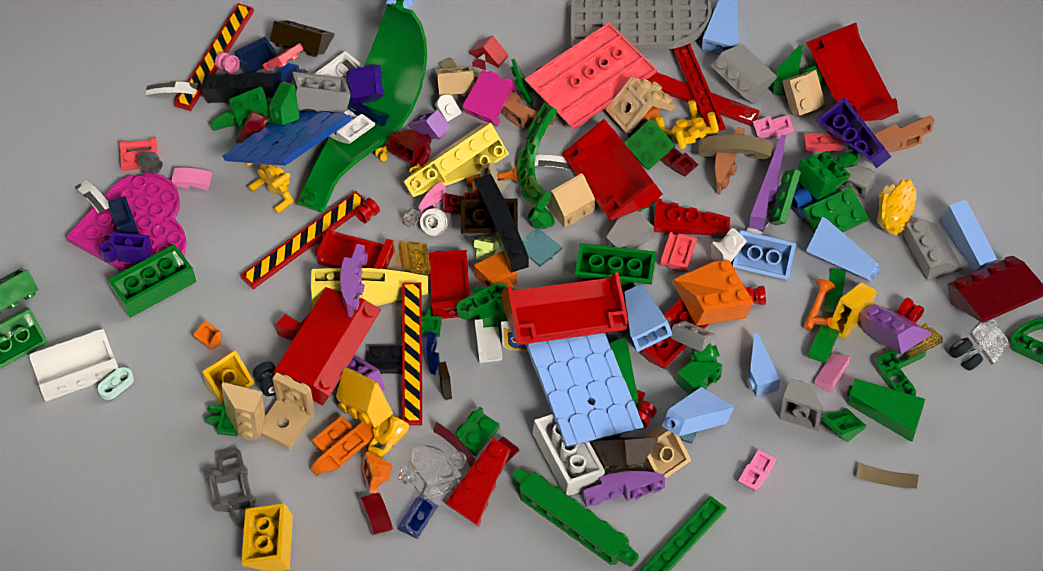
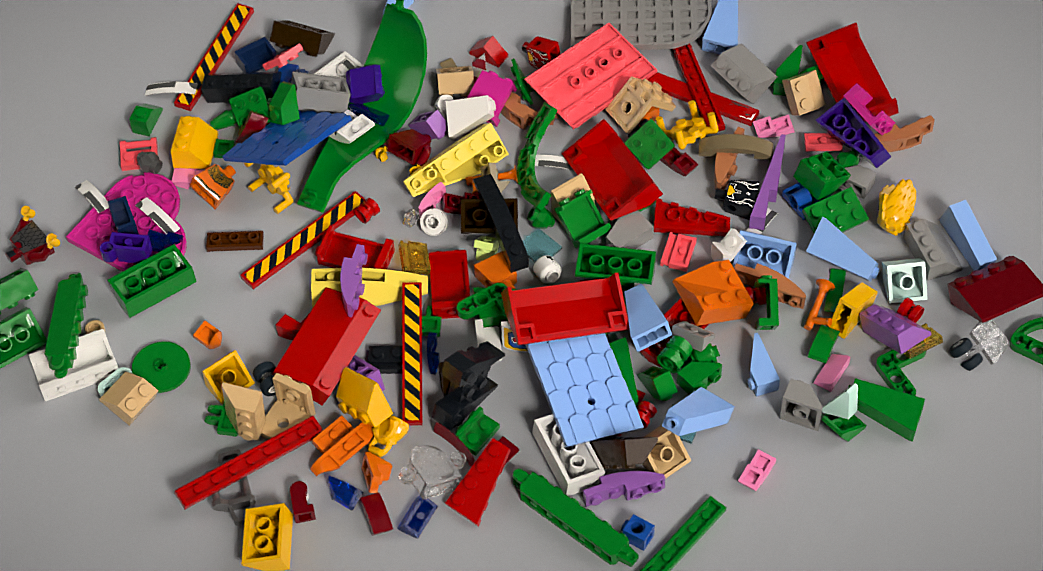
(29, 241): none -> torso
(66, 324): none -> green hinge
(93, 326): none -> tan tile
(129, 397): none -> tan slope
(145, 118): none -> green slope
(157, 215): none -> white sticker
(162, 241): none -> clear blue slope
(175, 368): none -> green piece
(193, 144): none -> yellow slope
(214, 184): none -> orange torso
(222, 147): none -> green plate
(227, 62): bright pink wheel -> none
(235, 241): none -> reddish brown tile
(248, 462): none -> red tile
(299, 498): none -> dark red leg
(343, 492): none -> clear blue slope
(468, 114): none -> white slope
(468, 383): none -> black wedge
(541, 51): none -> red torso
(547, 269): none -> white head
(581, 218): none -> green panel
(640, 539): none -> blue brick
(658, 383): none -> green slope
(674, 354): none -> green wheel
(739, 197): none -> black torso
(771, 287): none -> green panel
(784, 197): green plate -> none
(787, 290): none -> nougat slope
(844, 404): none -> light aqua slope
(859, 99): none -> dark pink panel
(887, 477): dark tan sticker -> none
(905, 280): none -> light aqua slope

